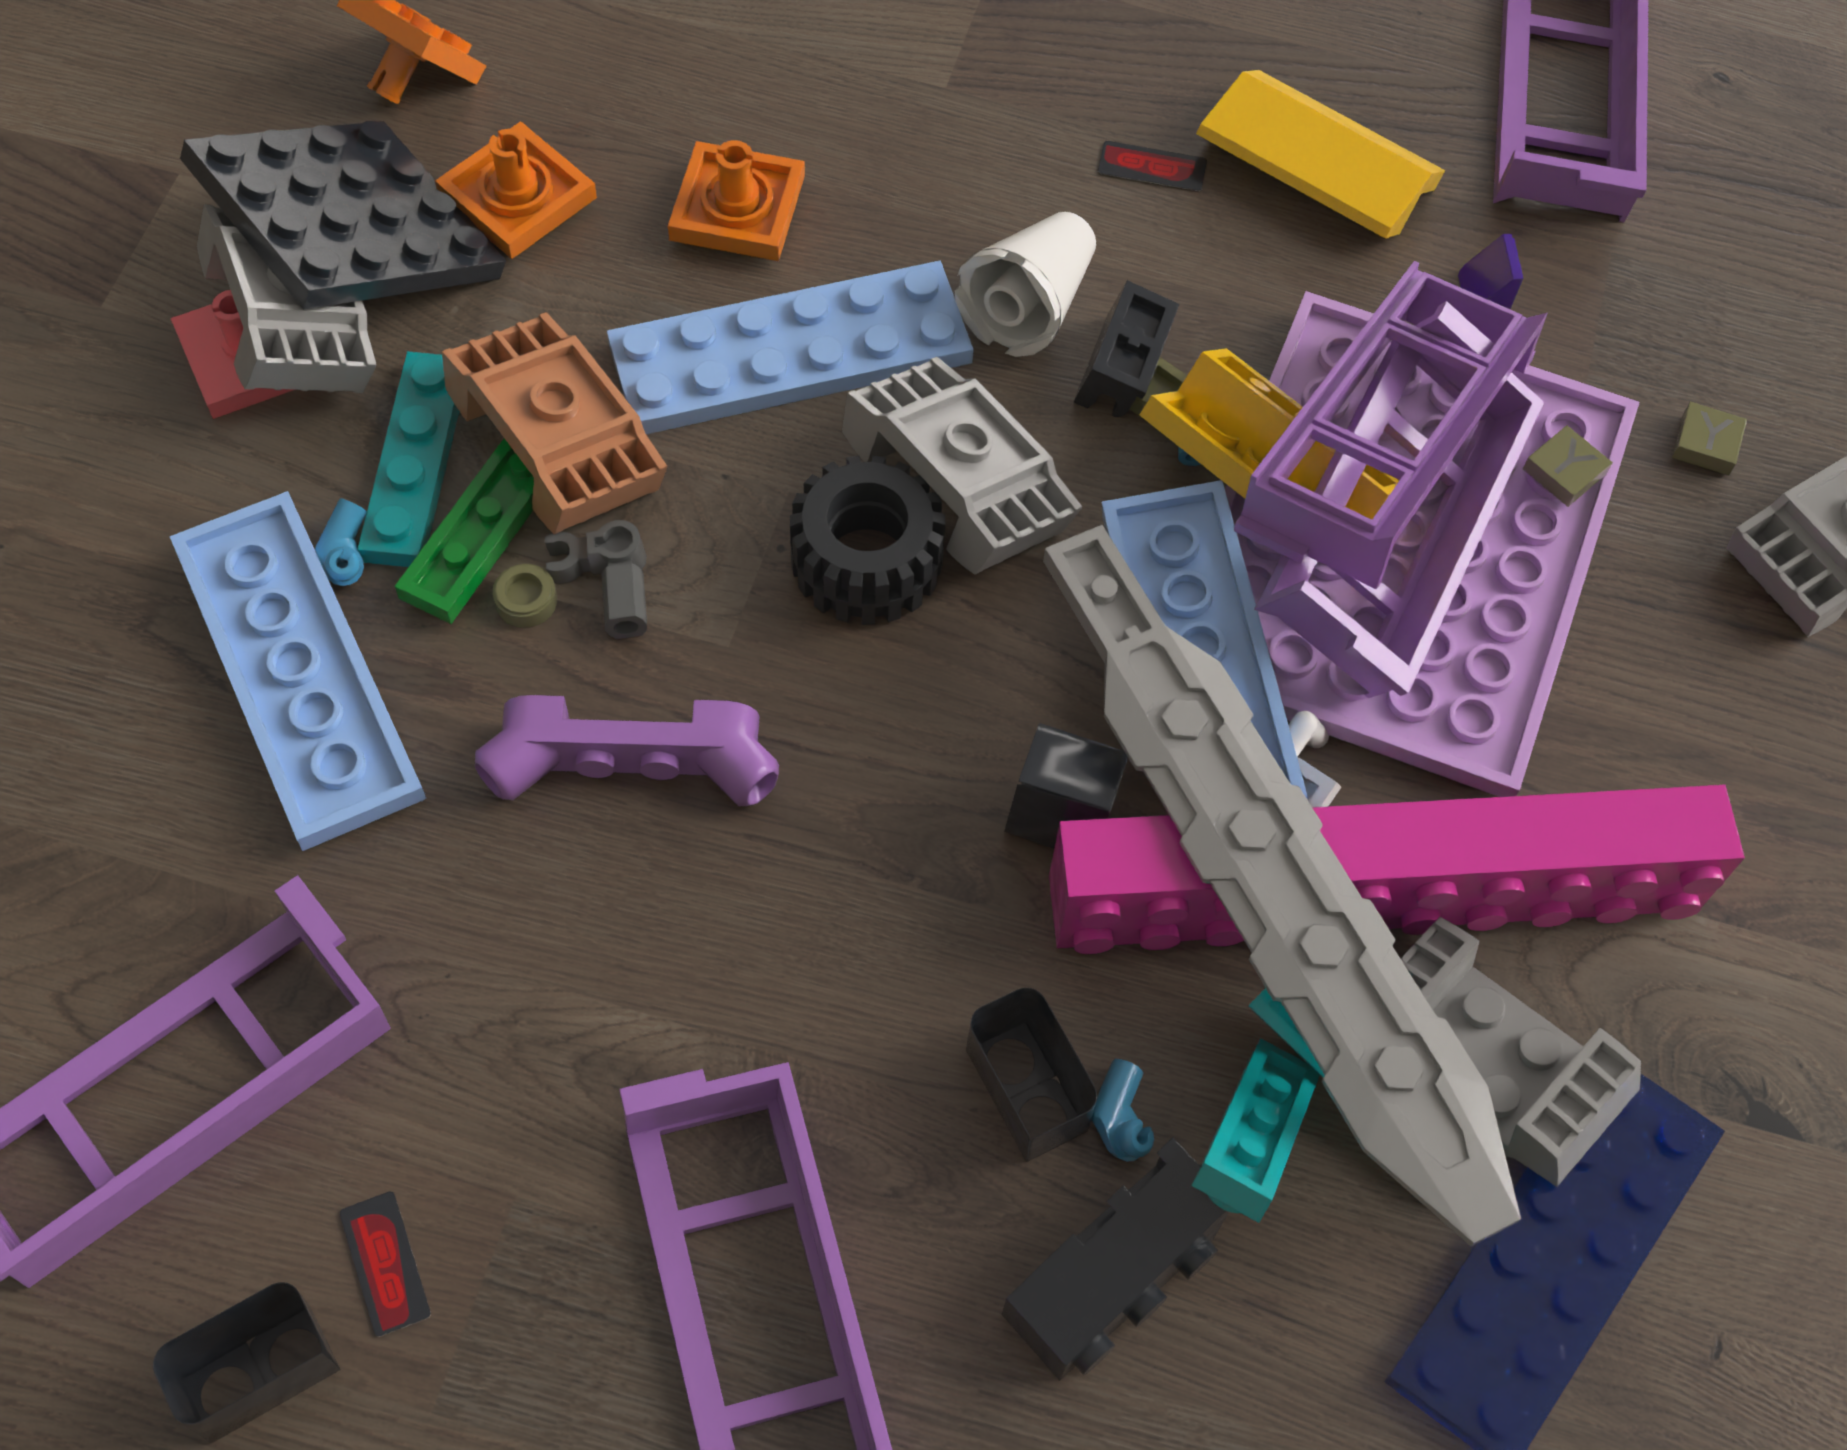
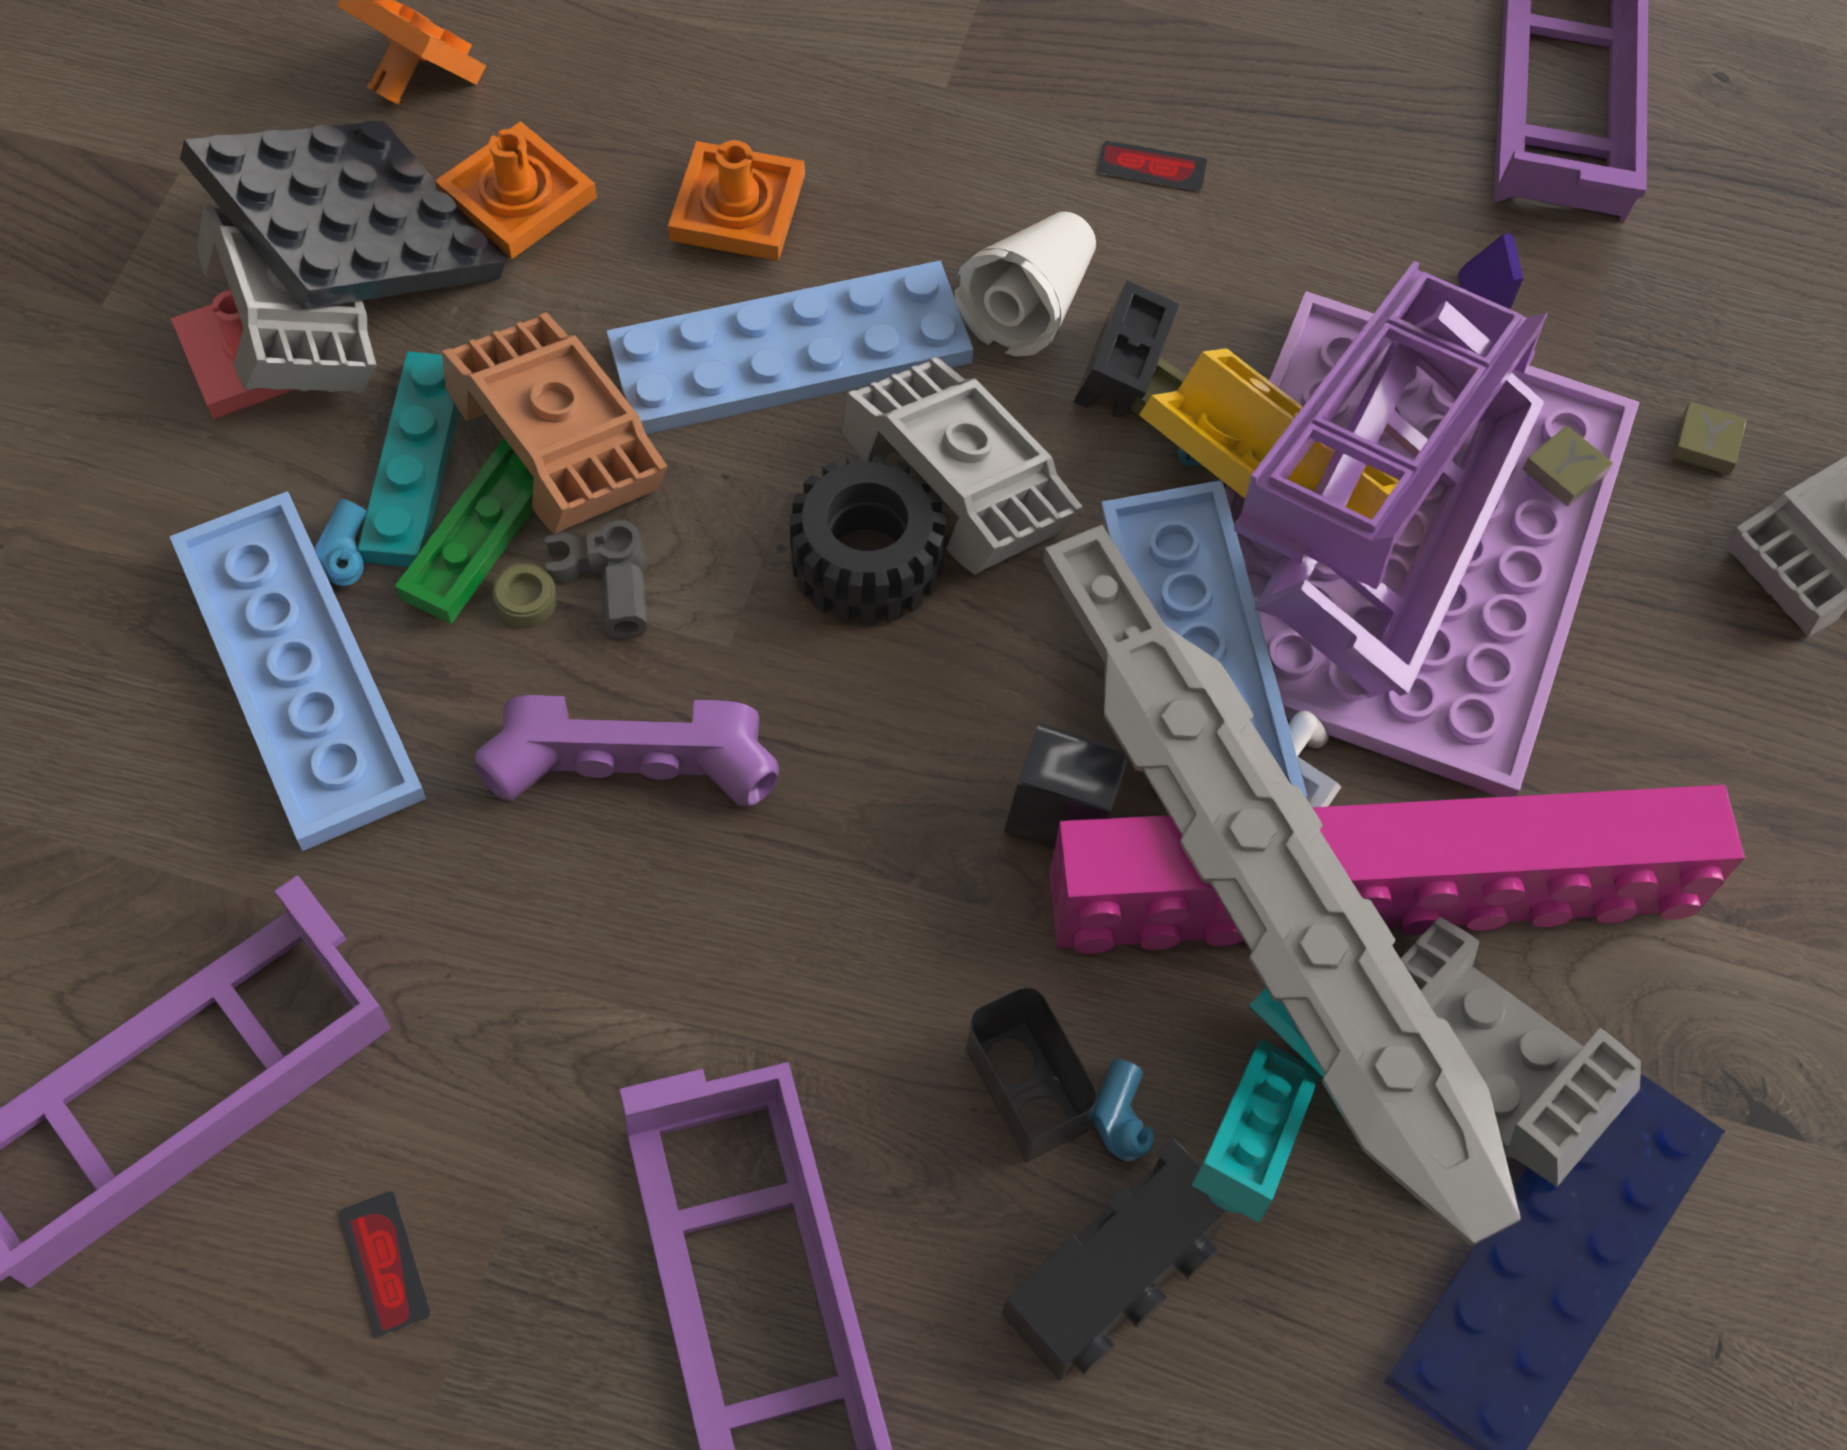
(222, 1342): black piece -> none
(1320, 152): yellow slope -> none

